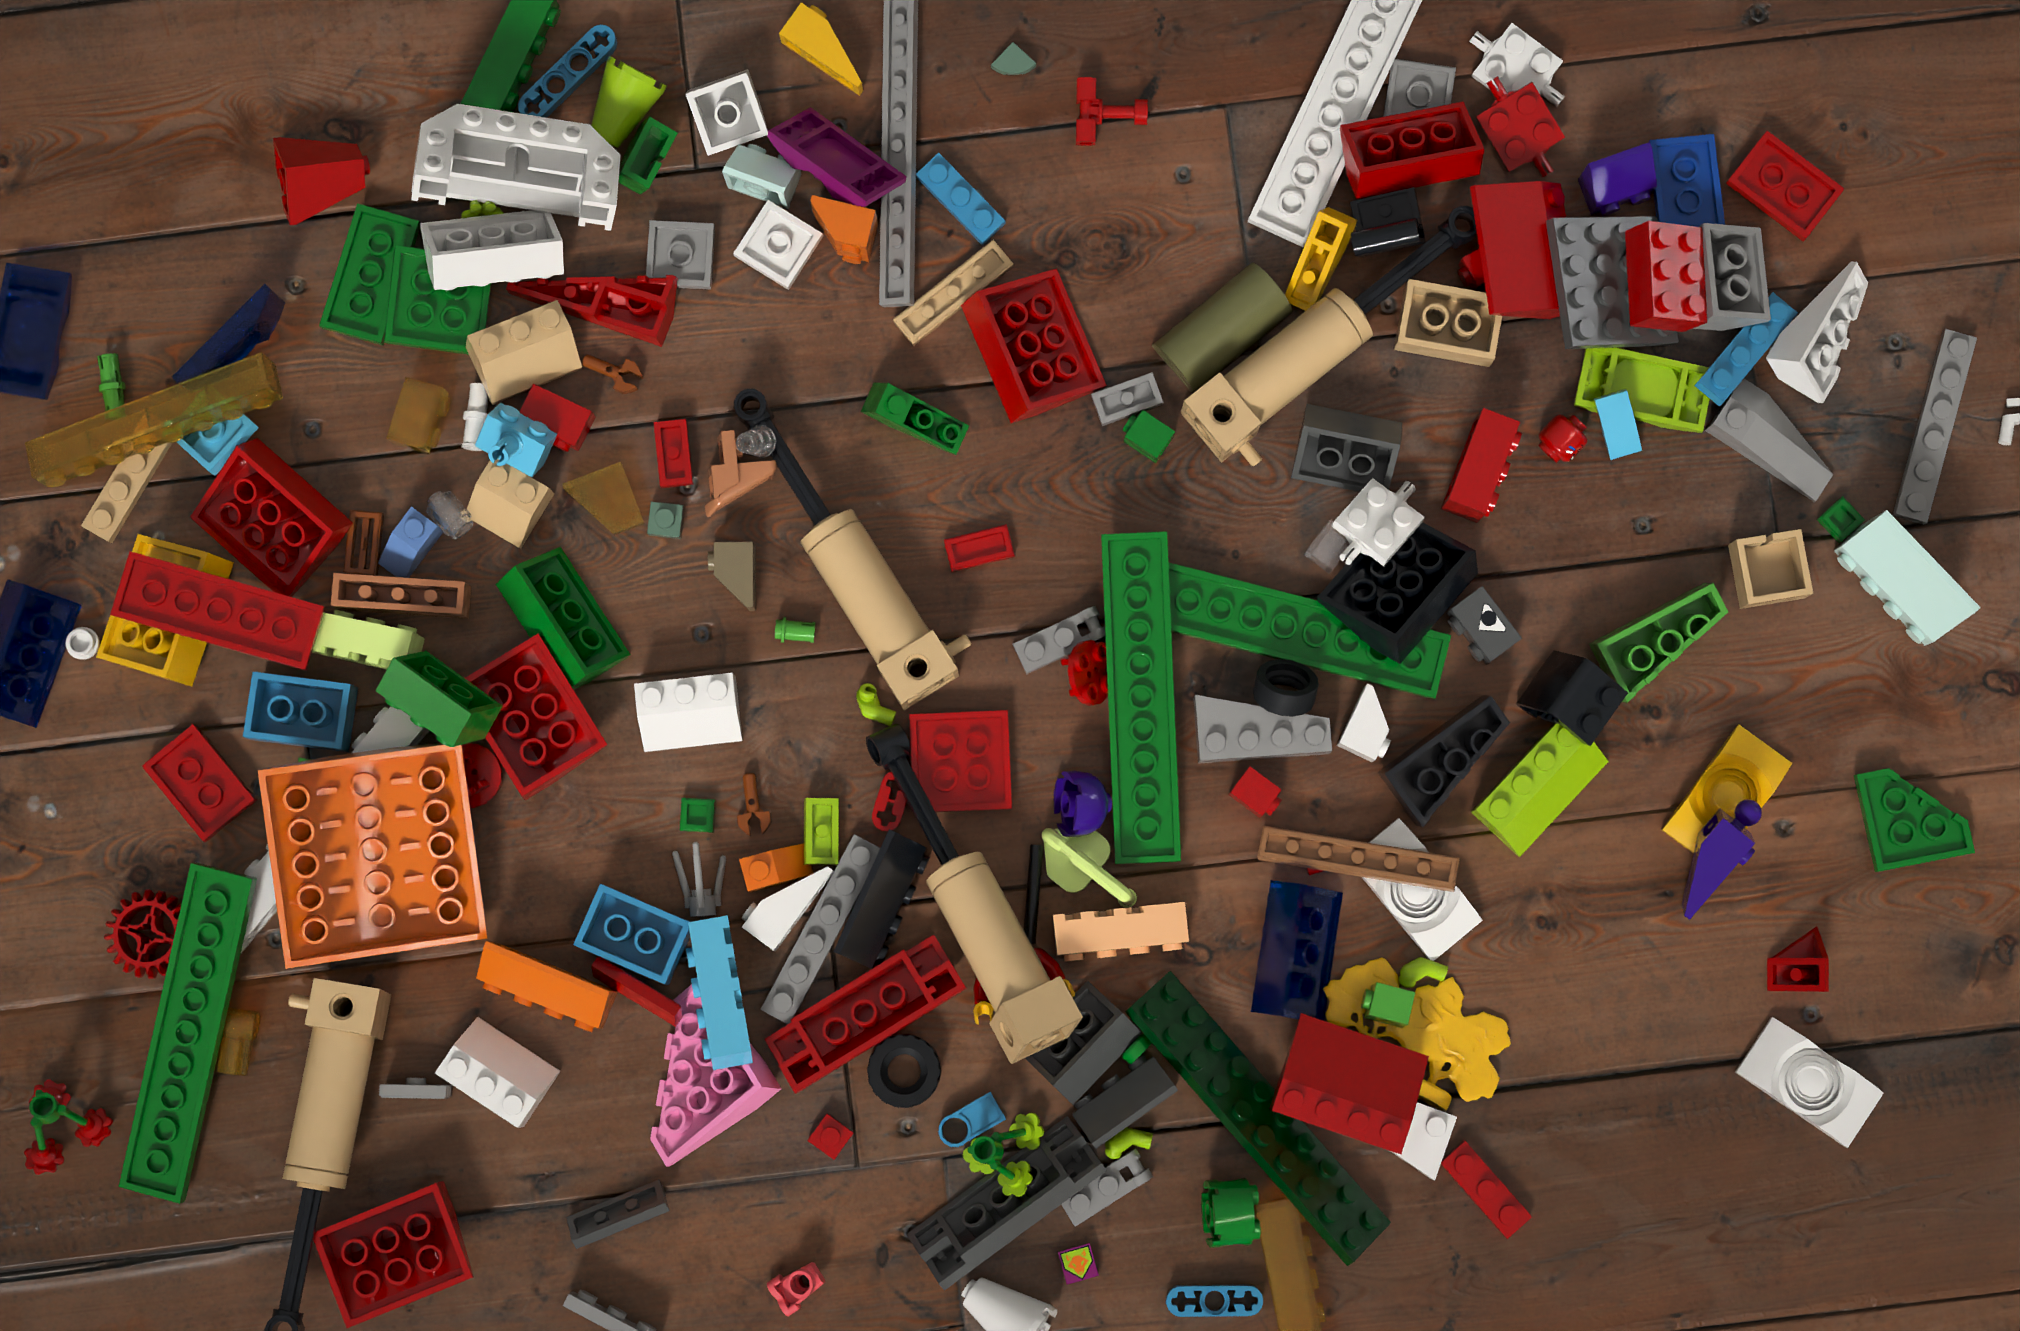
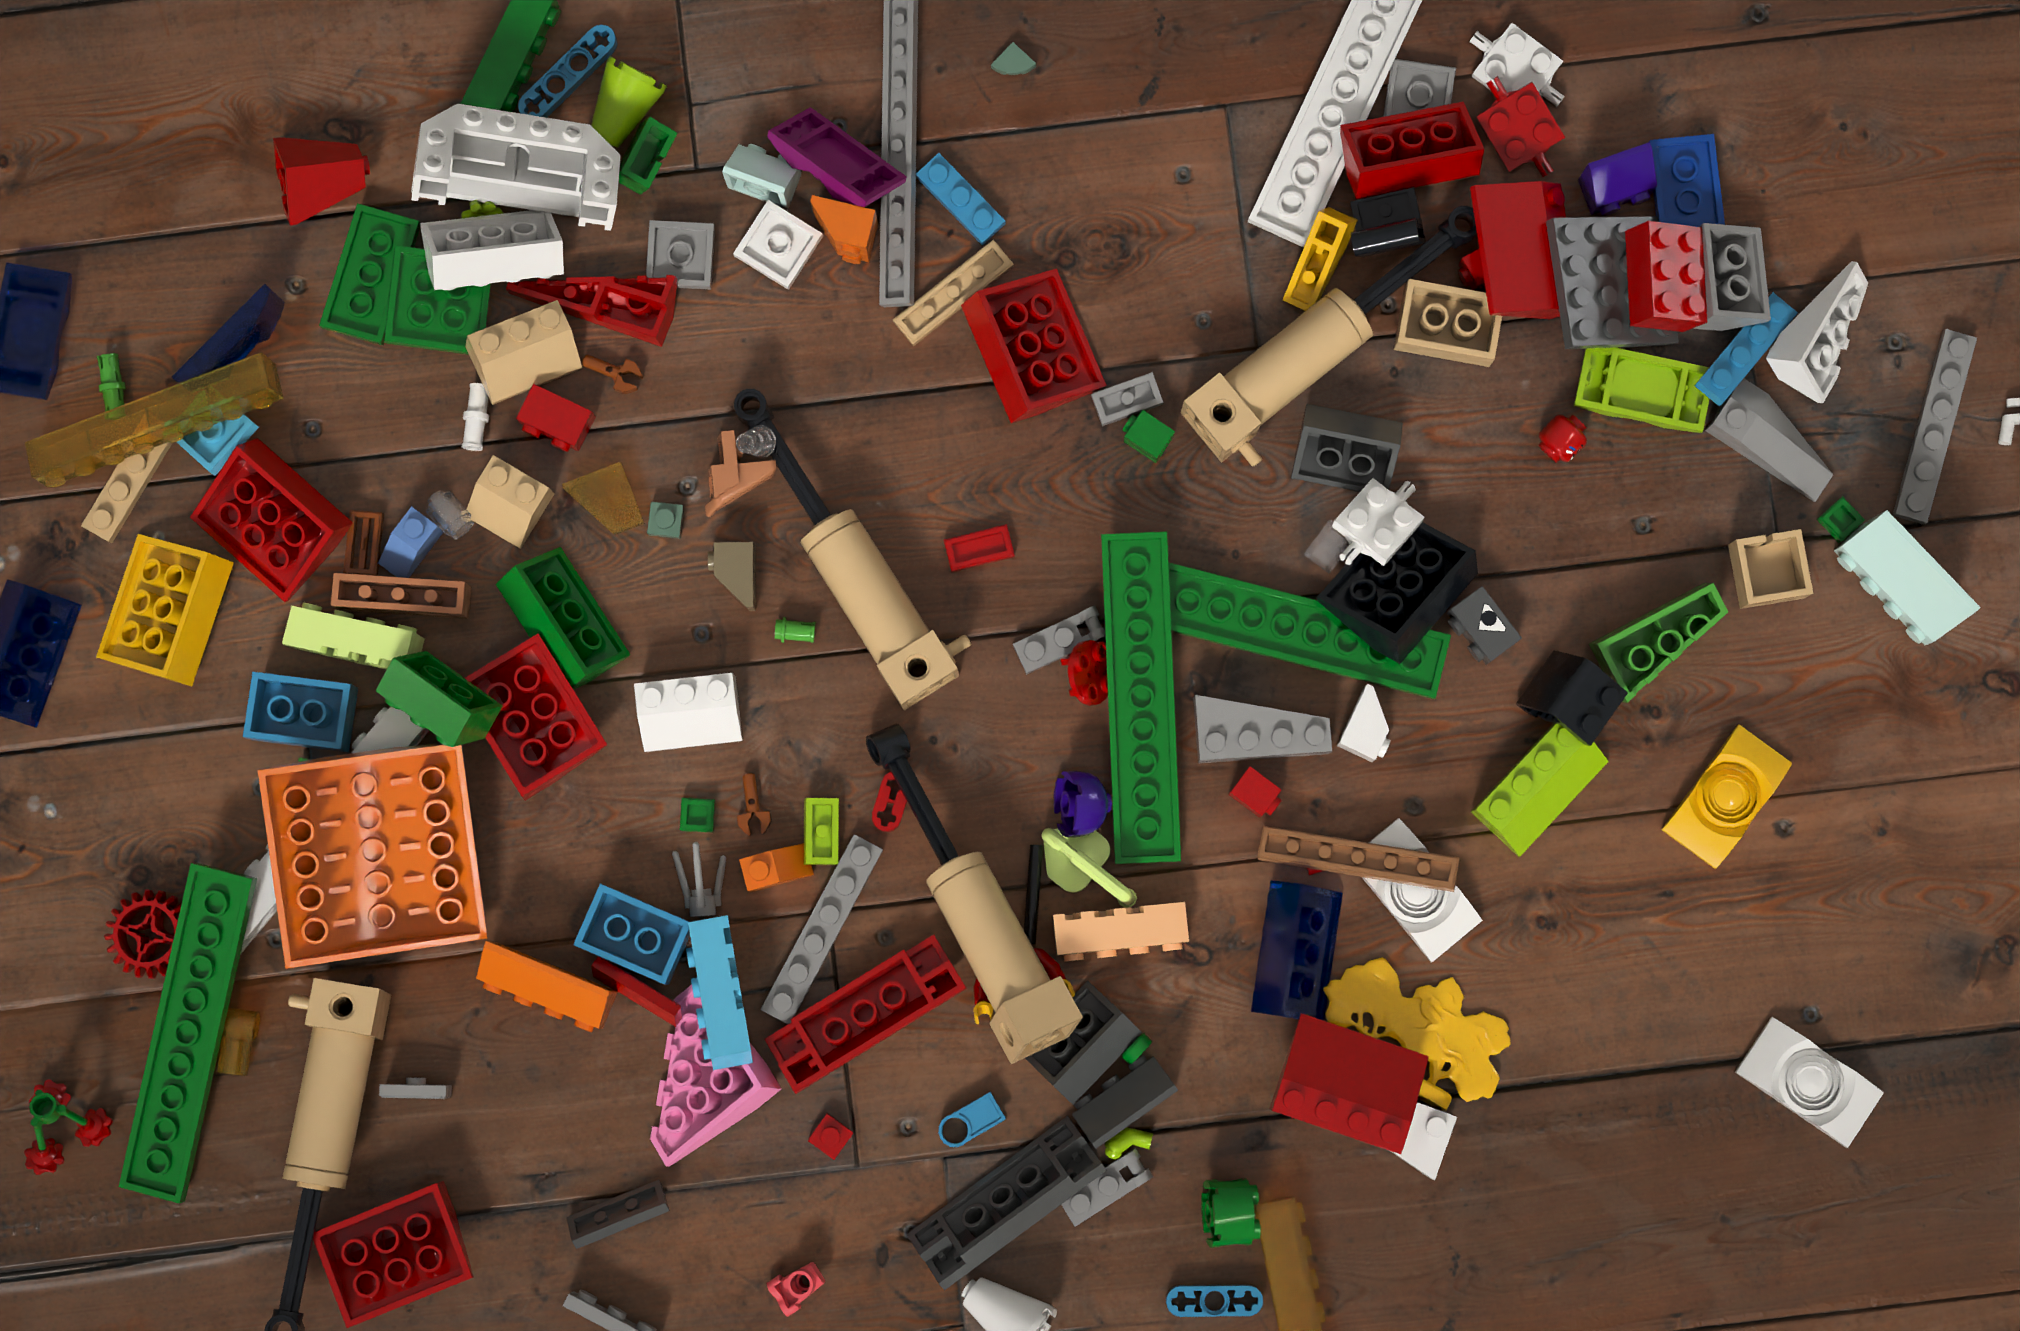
(82, 643): white plate -> none
(199, 783): red plate -> none
(217, 610): red plate -> none
(418, 416): clear yellow brick -> none
(488, 780): red plate -> none
(498, 1072): white slope -> none
(515, 440): medium azure brick -> none
(673, 453): red plate -> none
(727, 112): white slope -> none
(780, 912): white slope -> none
(814, 40): yellow slope -> none
(871, 707): lime arm -> none
(878, 1071): black tyre -> none
(881, 900): black slope -> none
(914, 417): green slope -> none
(962, 759): red plate -> none
(988, 1151): lime plant -> none
(1078, 1263): tile -> none
(1093, 111): red bar -> none
(1223, 327): olive brick -> none
(1242, 1103): dark green plate -> none
(1283, 701): black tyre -> none
(1388, 1004): bright green brick -> none
(1419, 969): lime arm -> none
(1437, 763): black wedge -> none
(1482, 466): red brick -> none
(1485, 1189): red plate -> none
(1618, 424): medium azure slope -> none
(1717, 852): dark purple slope -> none
(1785, 186): red plate -> none
(1800, 966): red slope -> none
(1907, 823): green plate -> none

